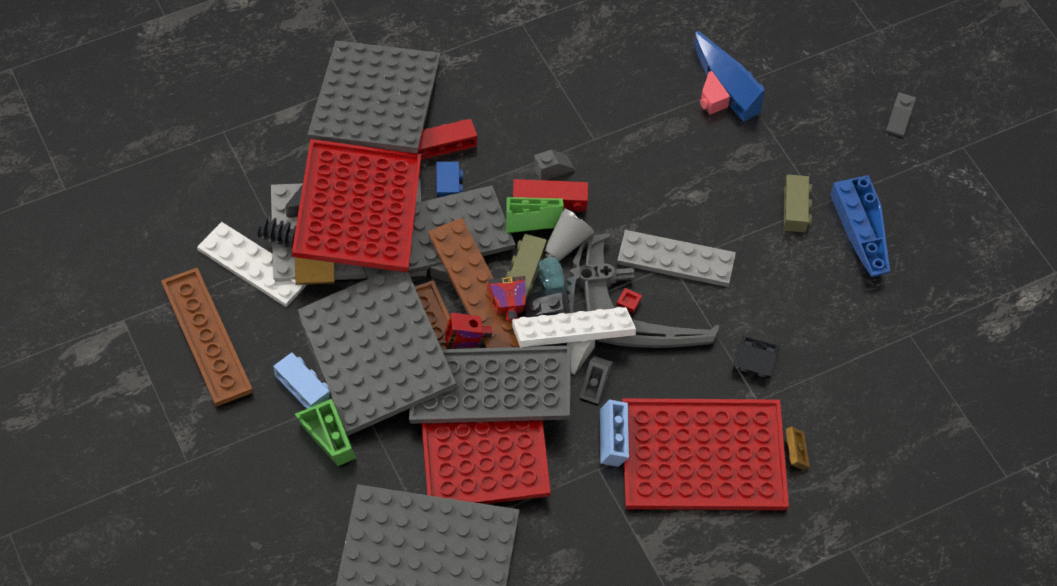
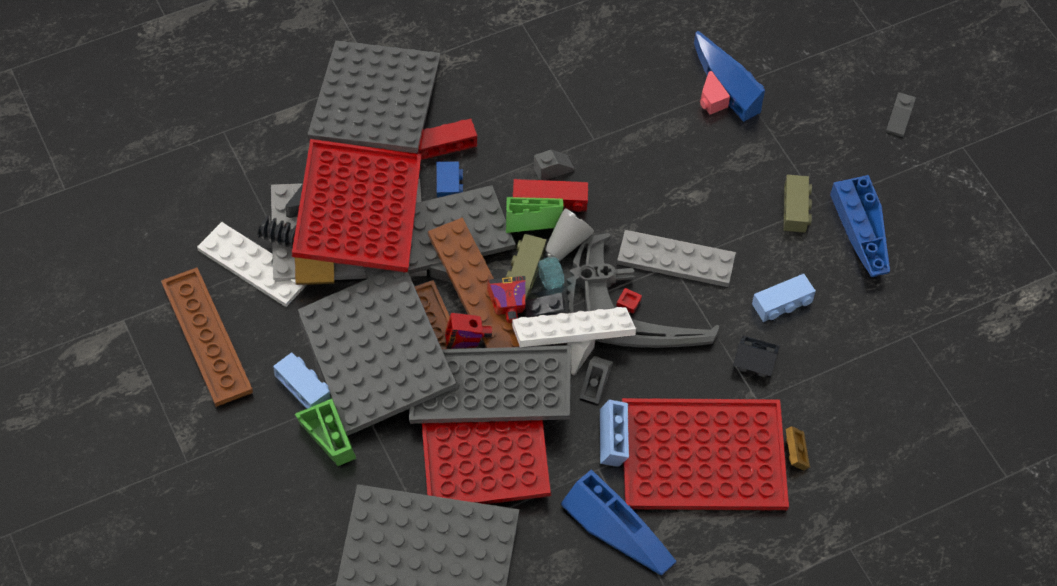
(614, 522): none -> blue wedge
(783, 297): none -> light blue brick

